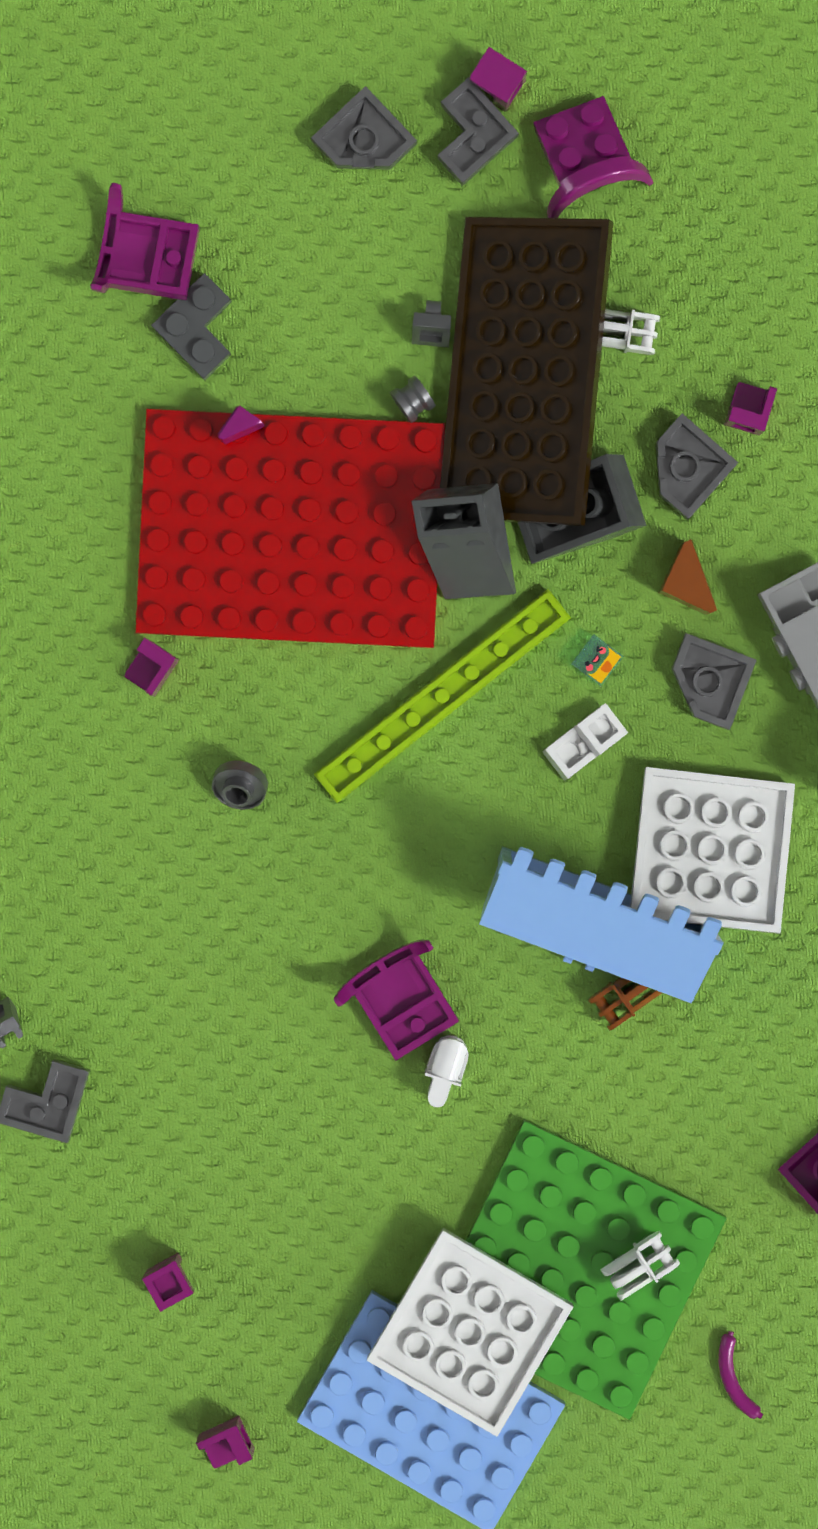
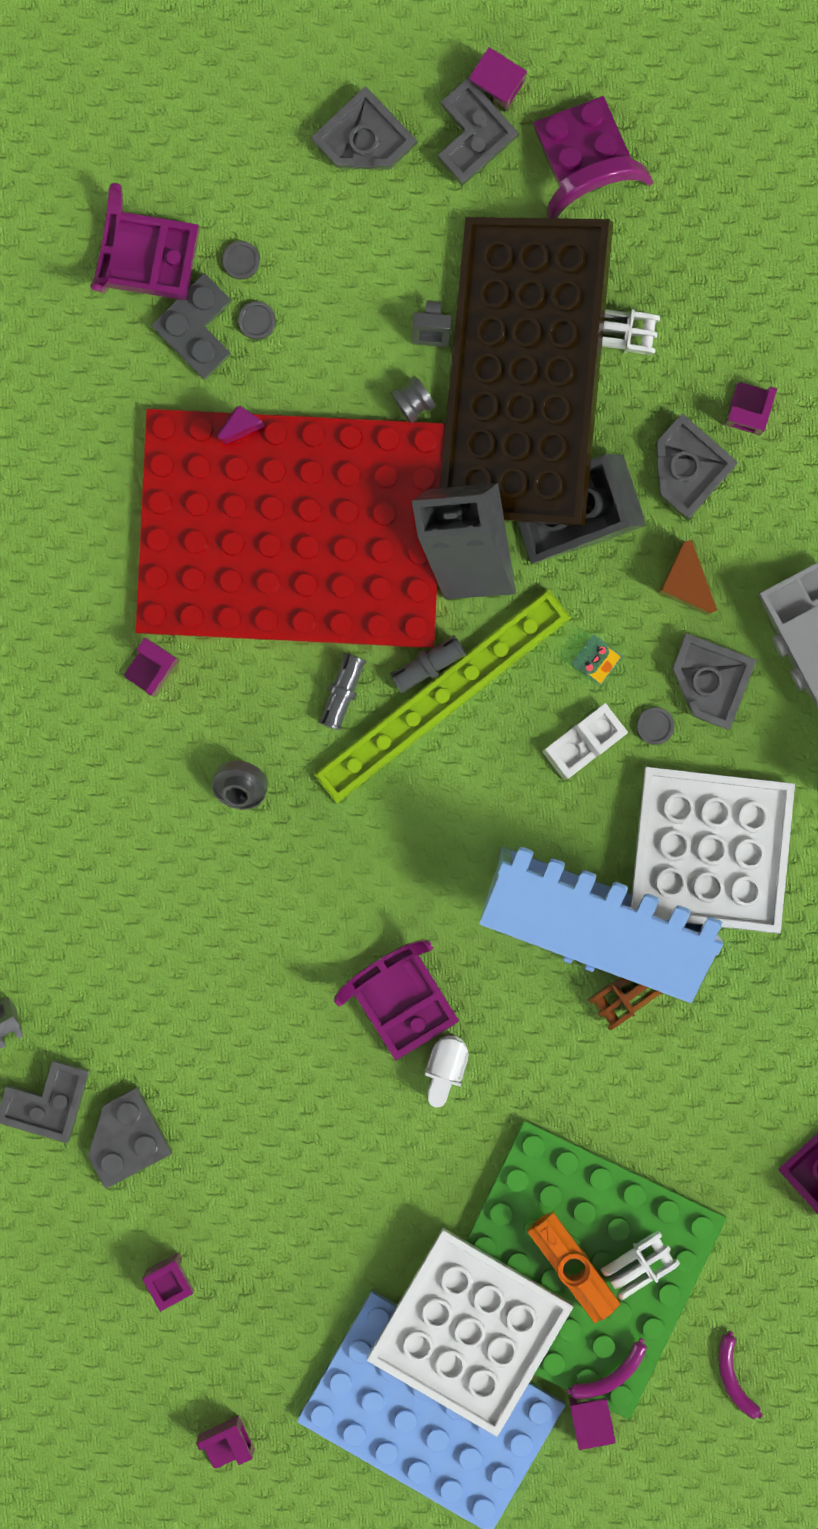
(126, 1139): none -> flat silver plate
(241, 260): none -> flat silver piece
(257, 320): none -> flat silver piece
(342, 691): none -> dark grey pin
(428, 664): none -> dark grey pin
(587, 1285): none -> orange piece
(592, 1423): none -> magenta panel
(613, 1380): none -> magenta piece
(655, 726): none -> flat silver piece

